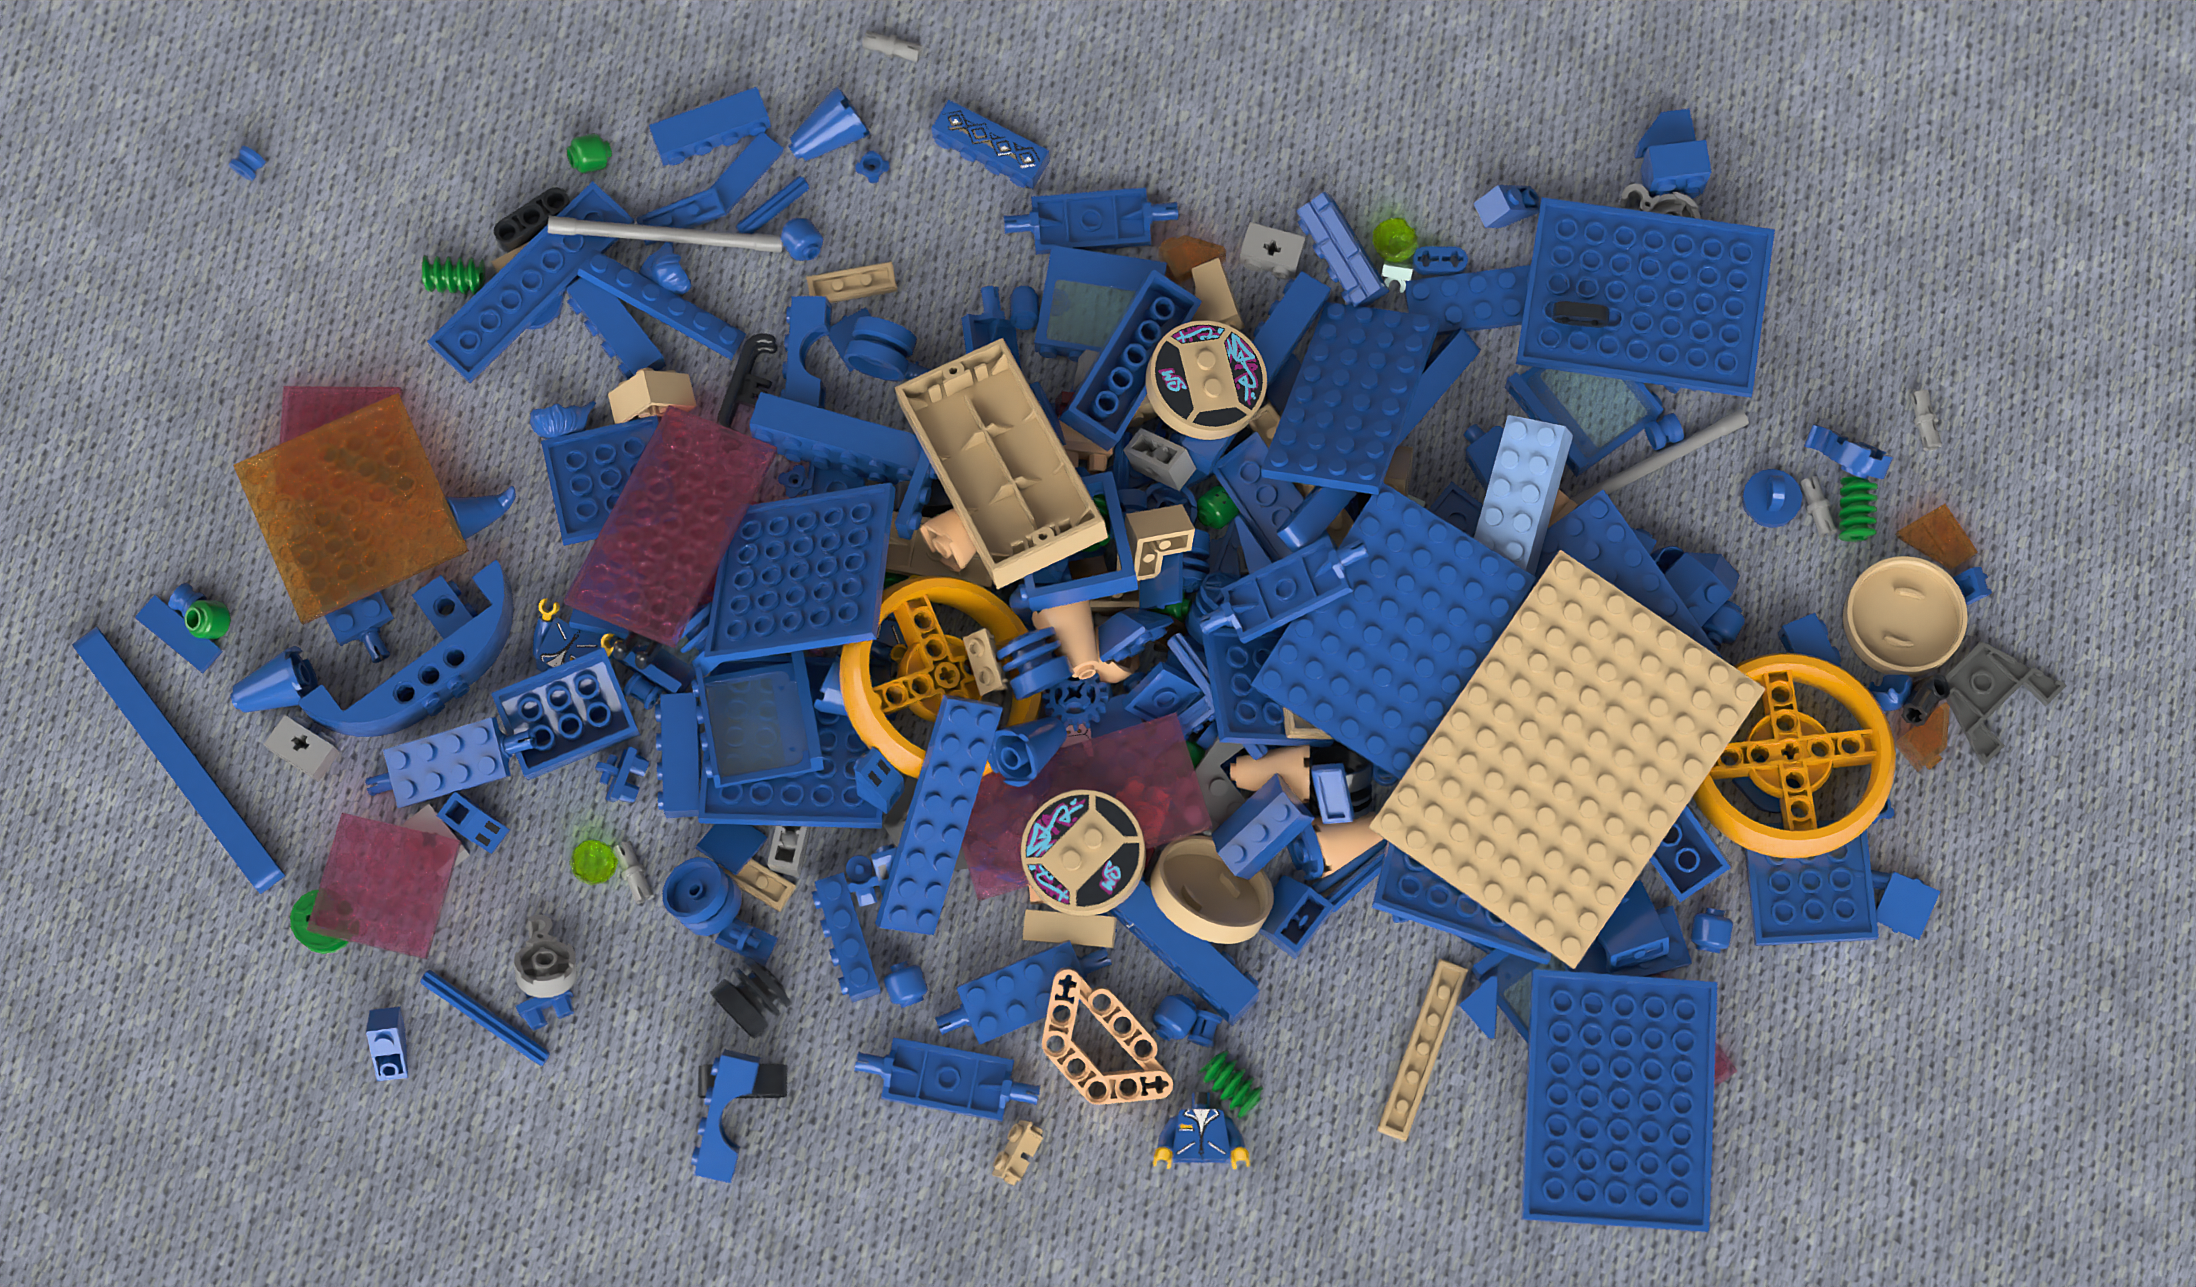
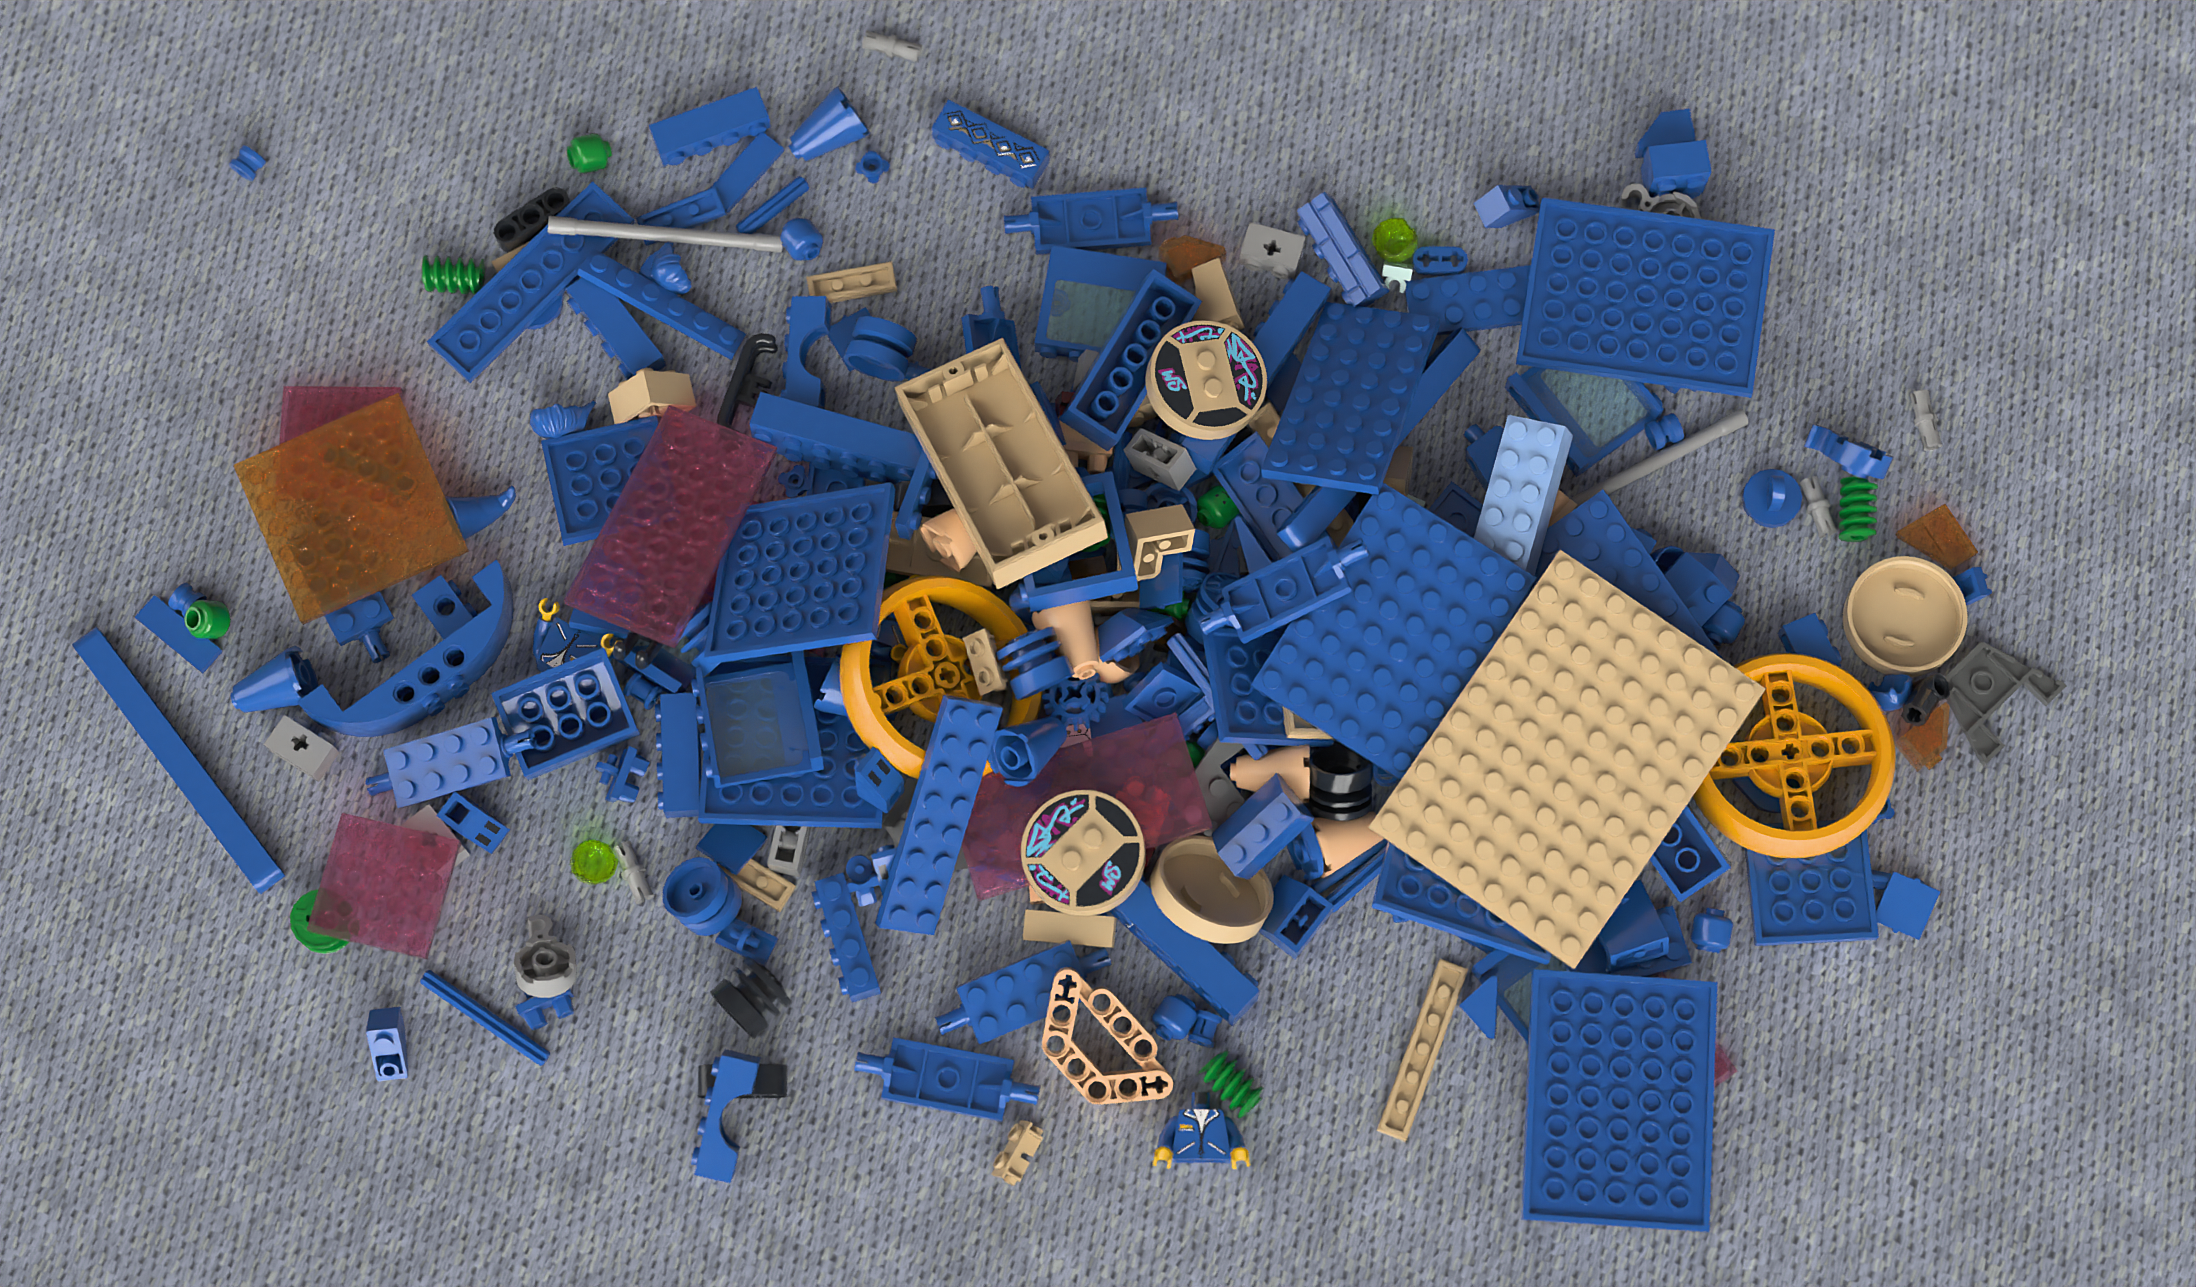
(905, 984): blue head -> none
(1024, 308): blue brick -> none
(1332, 793): tile -> none
(1580, 314): black beam -> none

